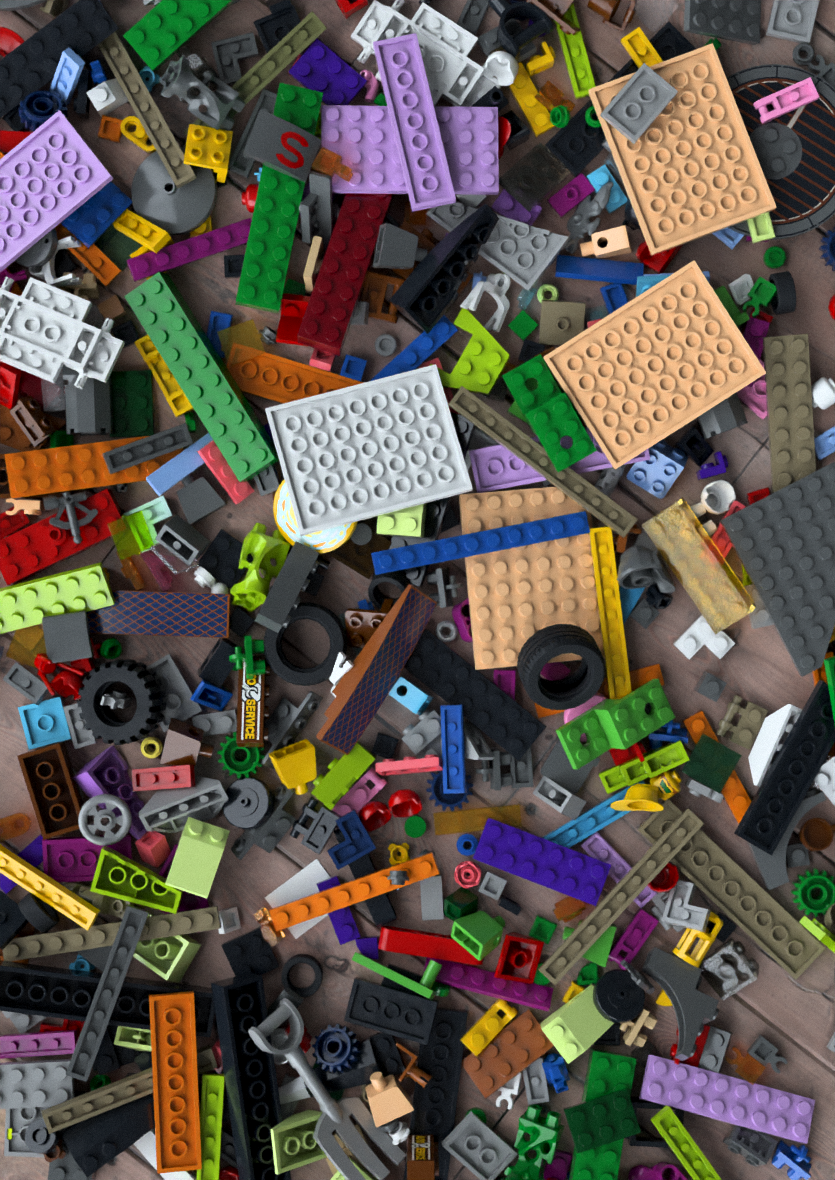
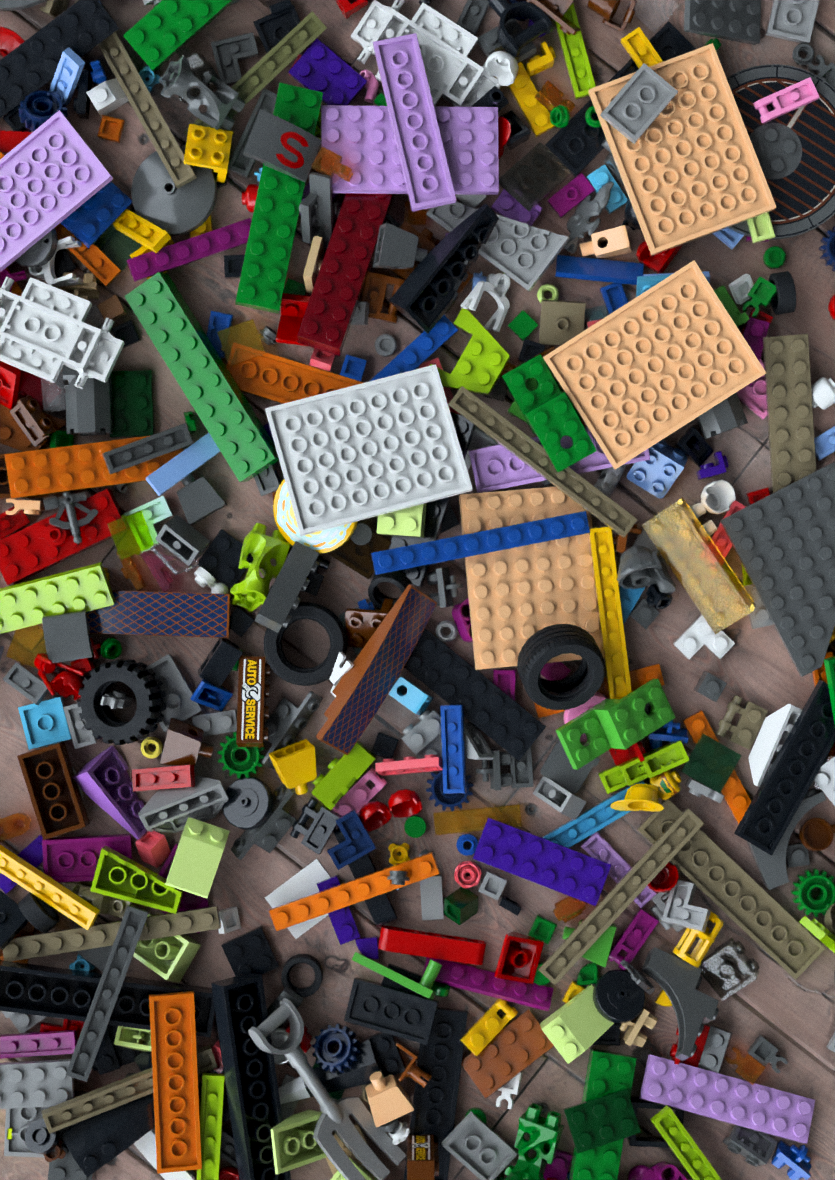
(99, 1081): green plate -> none
(111, 802): light grey plate -> none
(138, 137): yellow plate -> none
(171, 389): yellow slope -> none
(222, 471): coral plate -> none
(251, 647): green hips -> none
(268, 930): clear orange plate -> none
(478, 933): bright green torso -> none
(525, 298): clear light blue plate -> none
(536, 1083): light grey plate -> none
(556, 1072): blue hips -> none
(726, 930): black tile -> none

